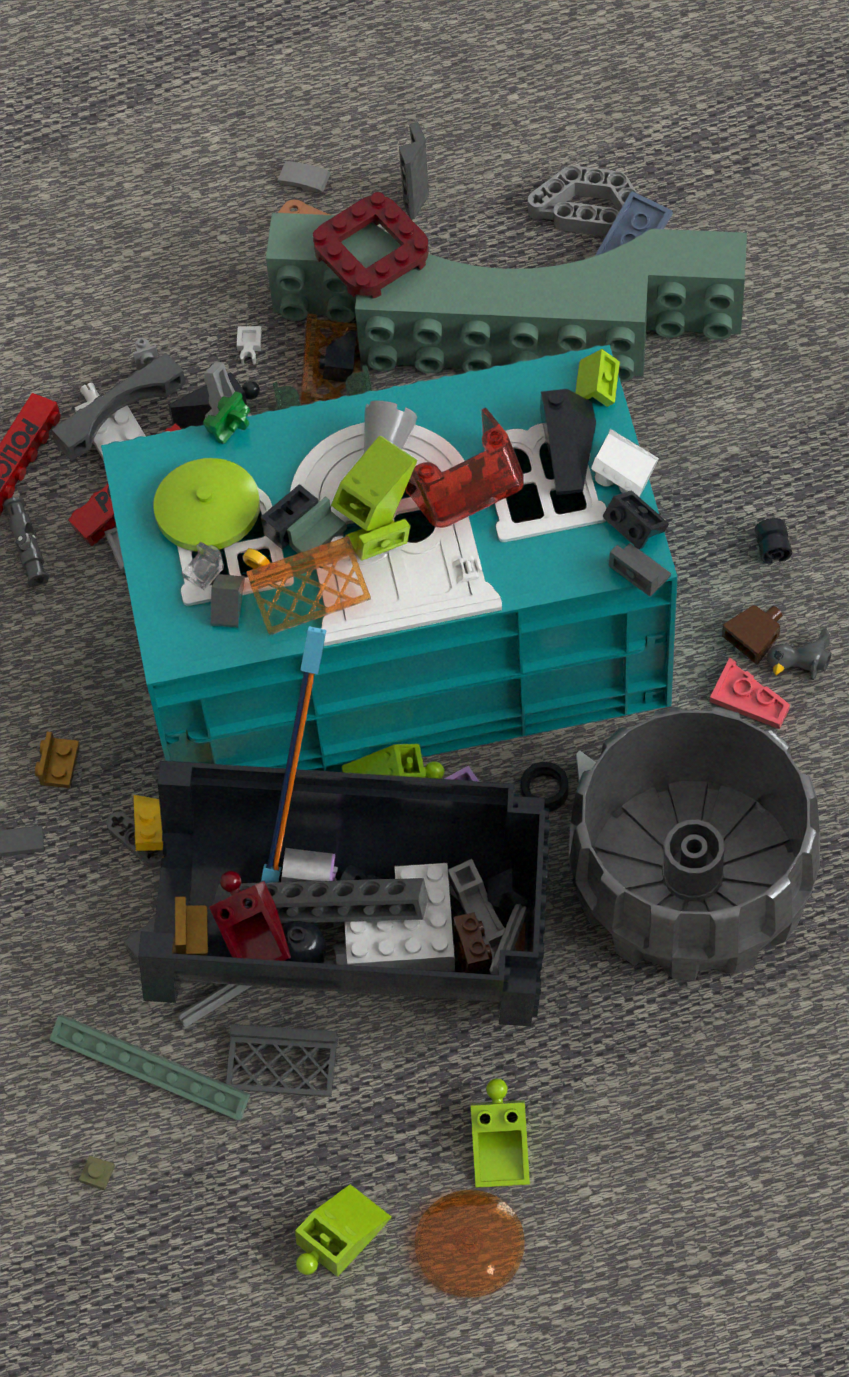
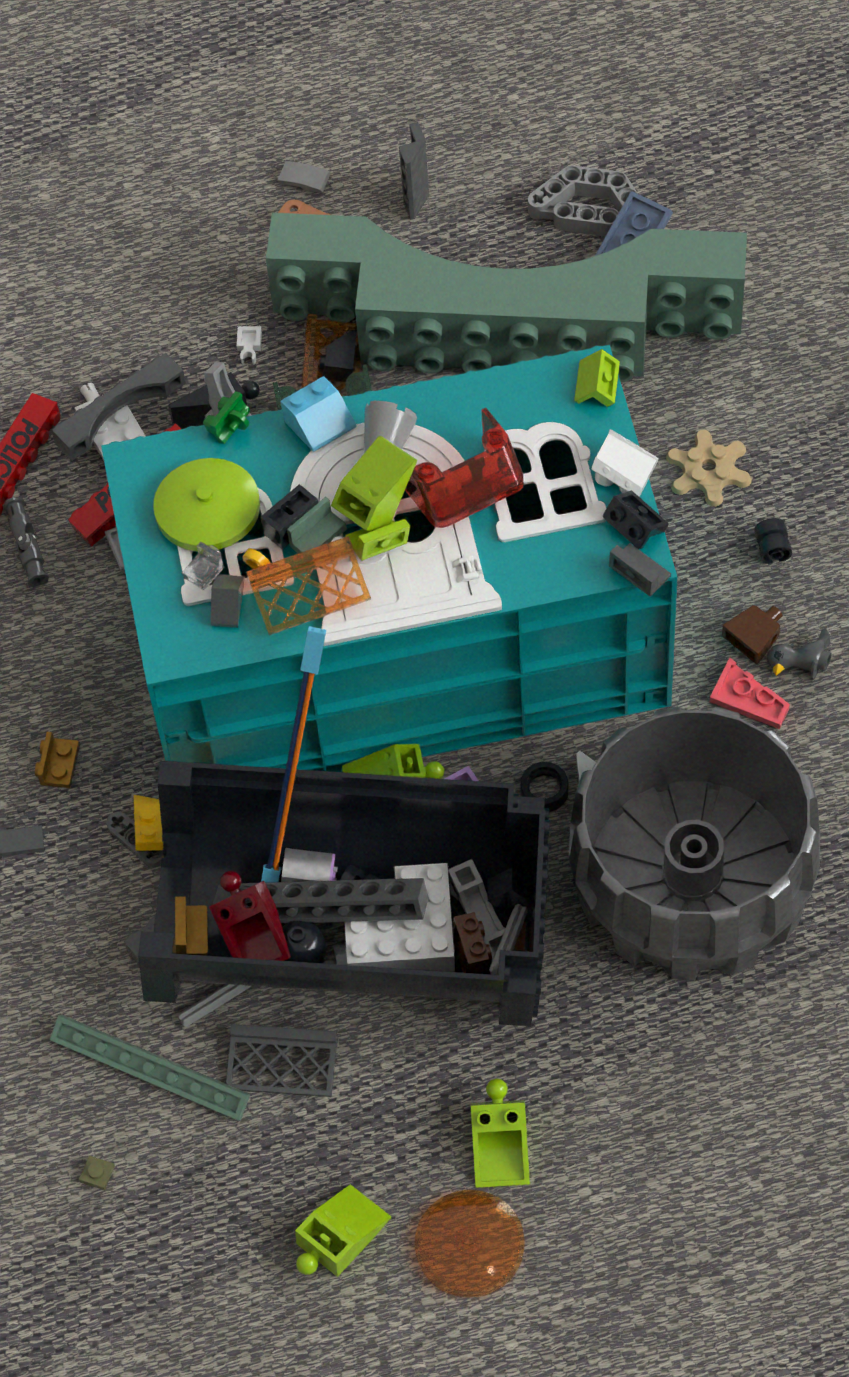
(144, 353): light grey hinge -> none
(317, 414): none -> medium azure slope
(350, 271): dark red plate -> none
(569, 434): black wedge -> none
(708, 481): none -> tan plate

